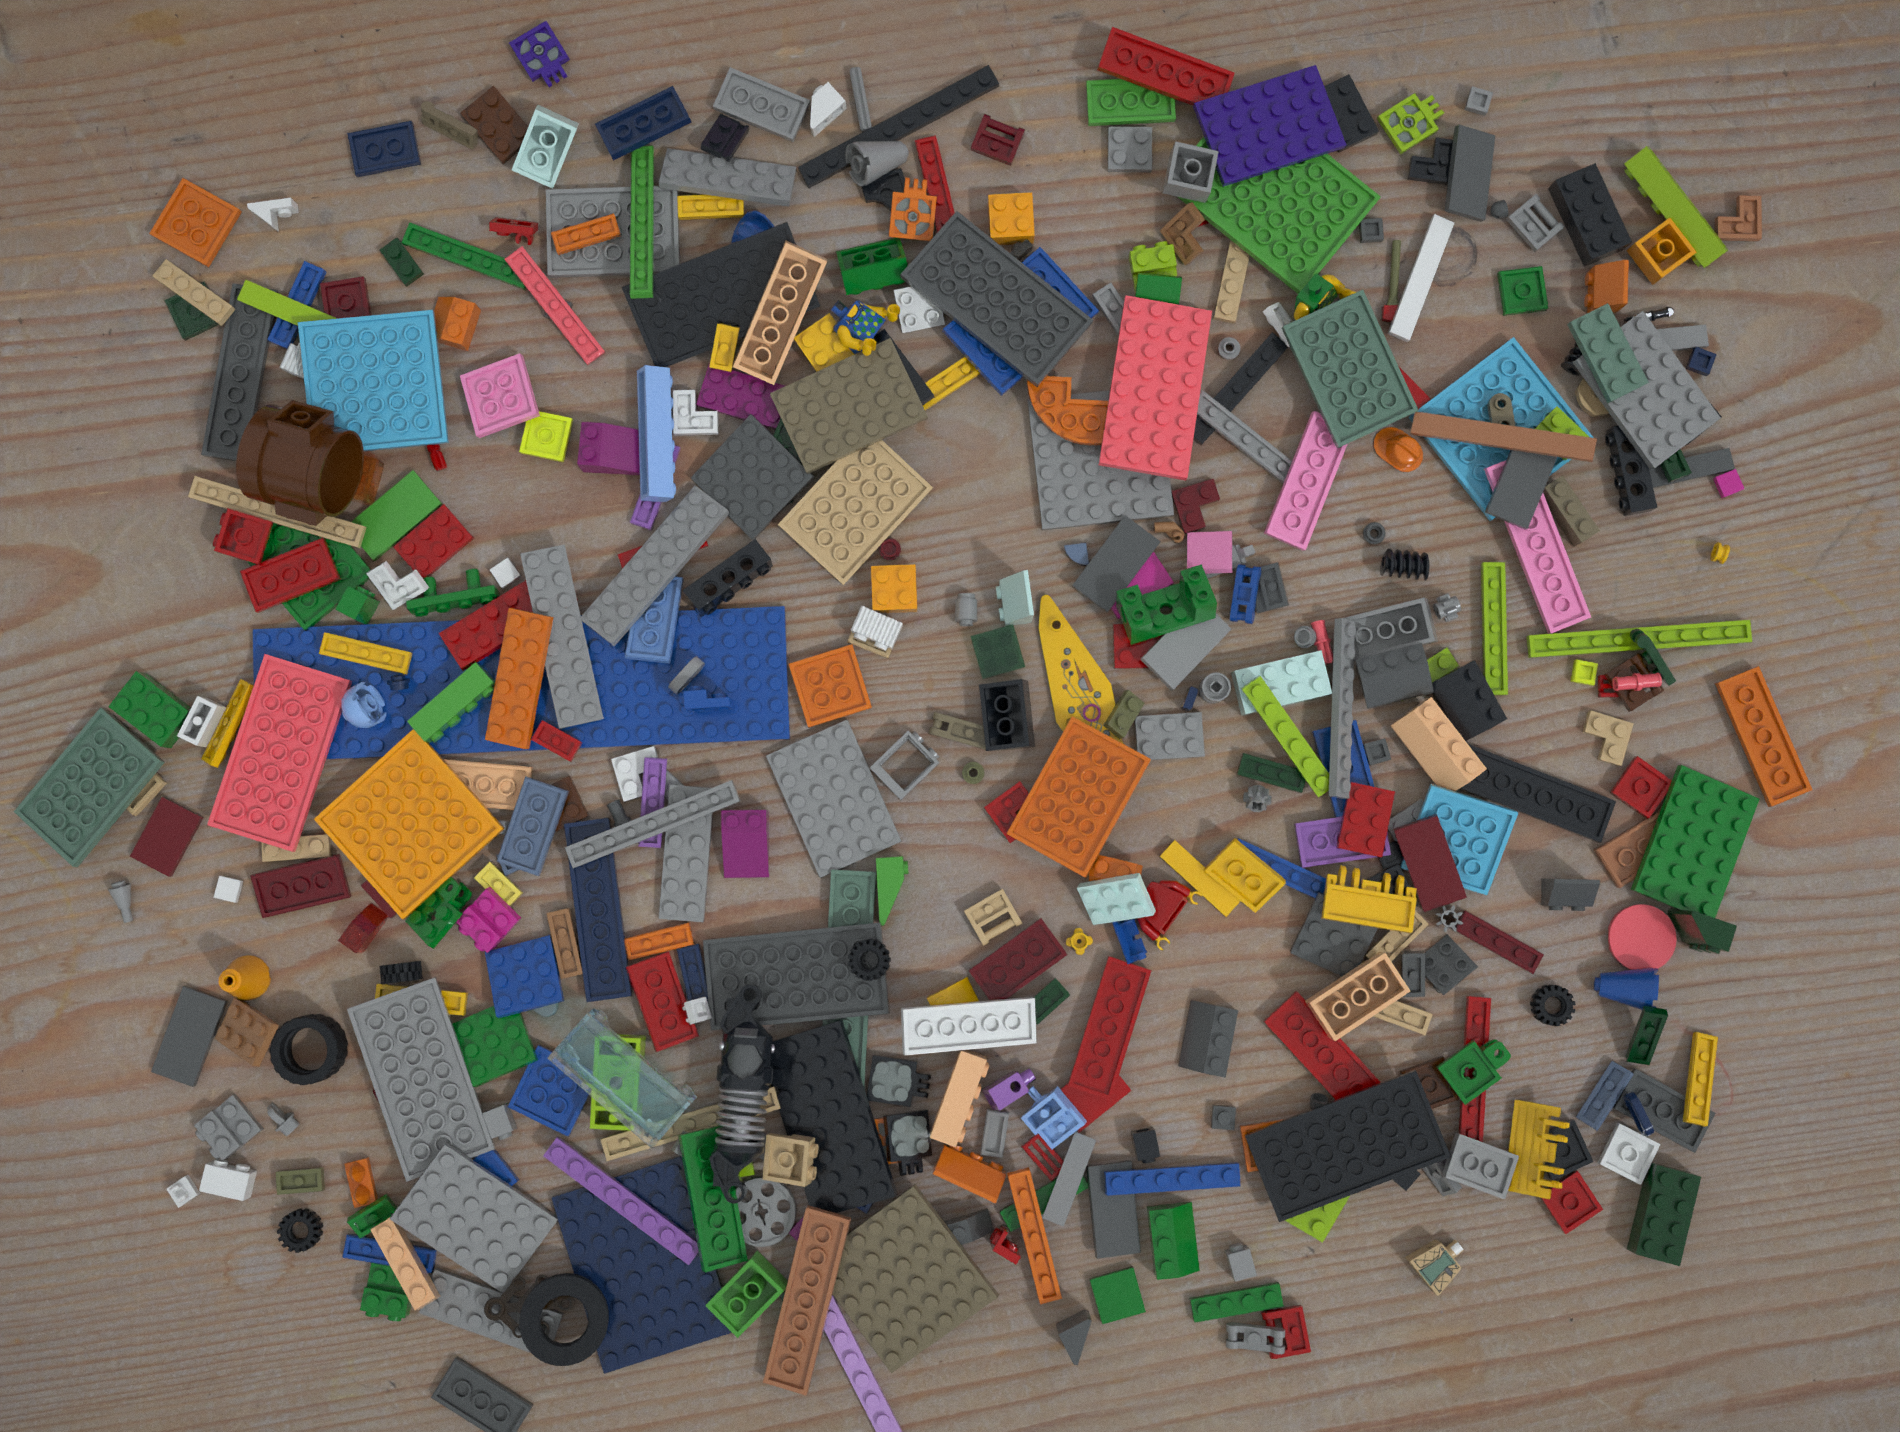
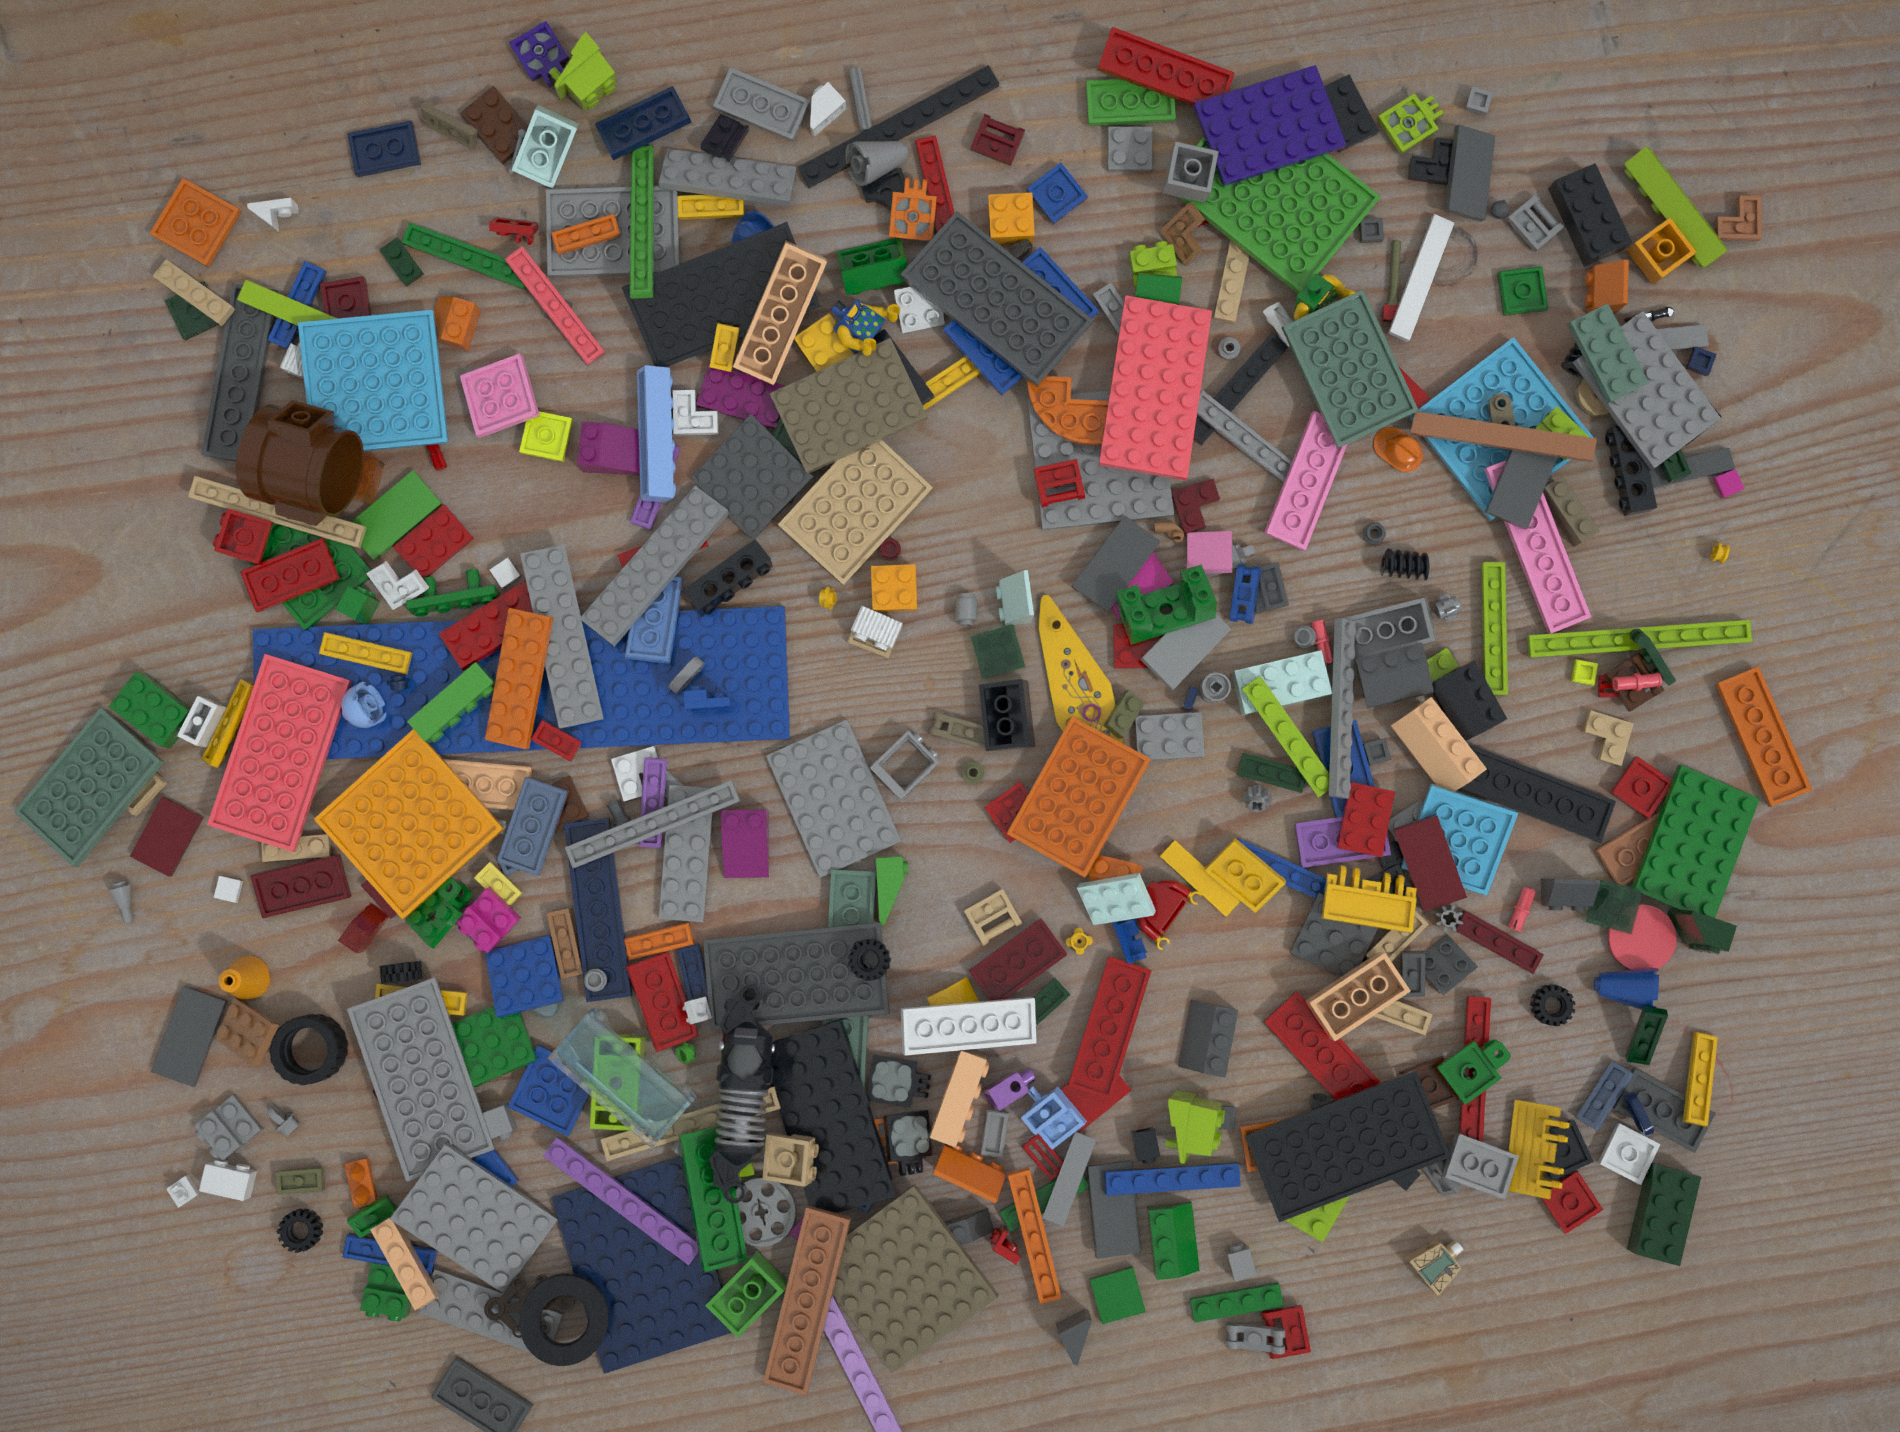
(521, 133): none -> light grey hinge
(585, 76): none -> lime piece
(595, 979): none -> light grey plate
(686, 1053): none -> bright green plate
(827, 598): none -> yellow plate
(830, 686): orange plate -> none
(1056, 476): none -> red plate
(1057, 193): none -> blue plate
(1077, 553): sand blue tile -> none
(1195, 1124): none -> lime piece
(1522, 909): none -> coral axle
(1615, 907): none -> clear green plate

